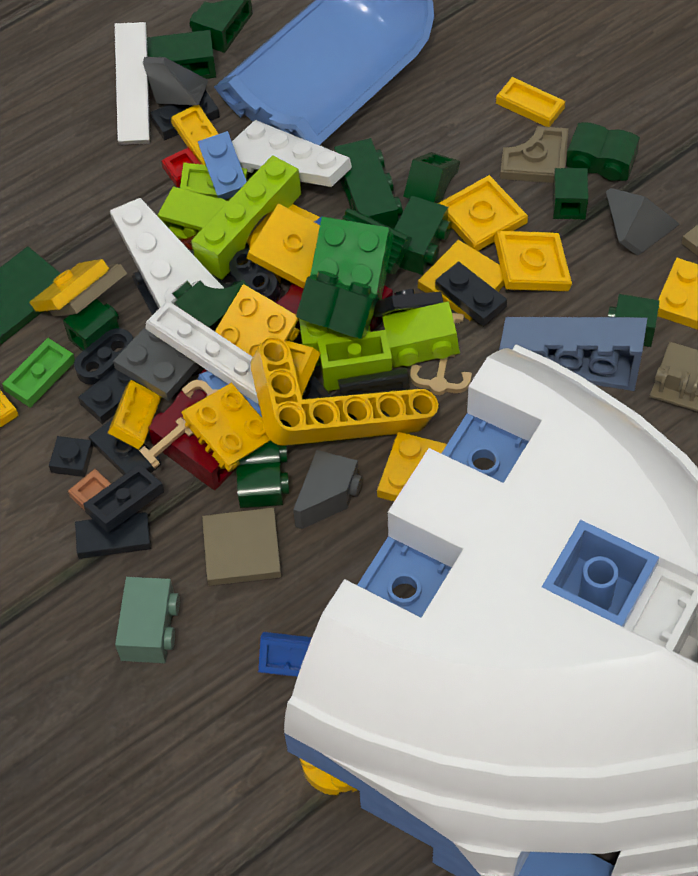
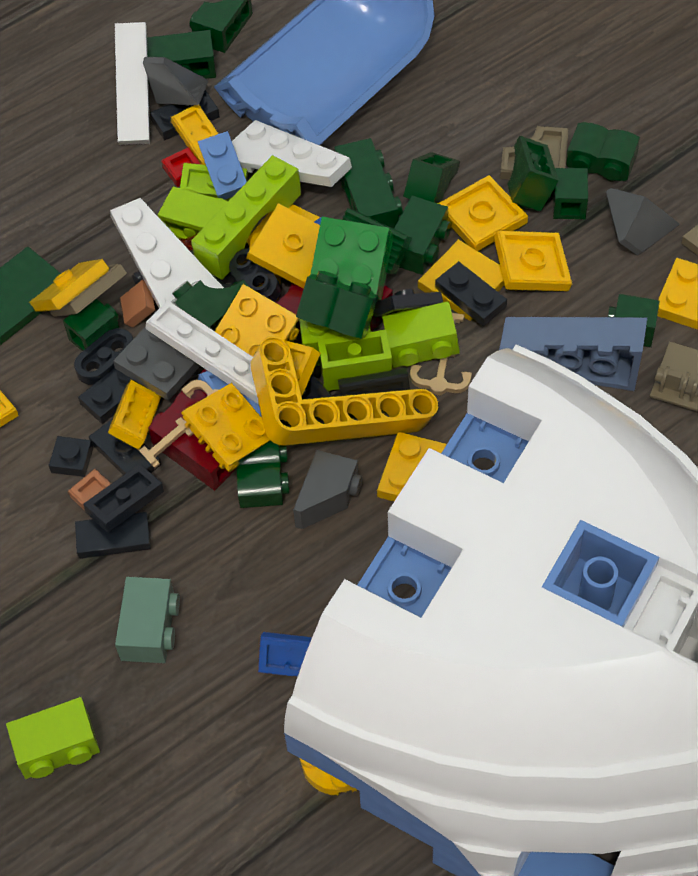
(38, 372): bright green plate -> none
(53, 739): none -> lime brick
(137, 304): none -> nougat tile
(241, 546): dark tan tile -> none
(530, 102): yellow tile -> none
(532, 174): none -> dark green arch

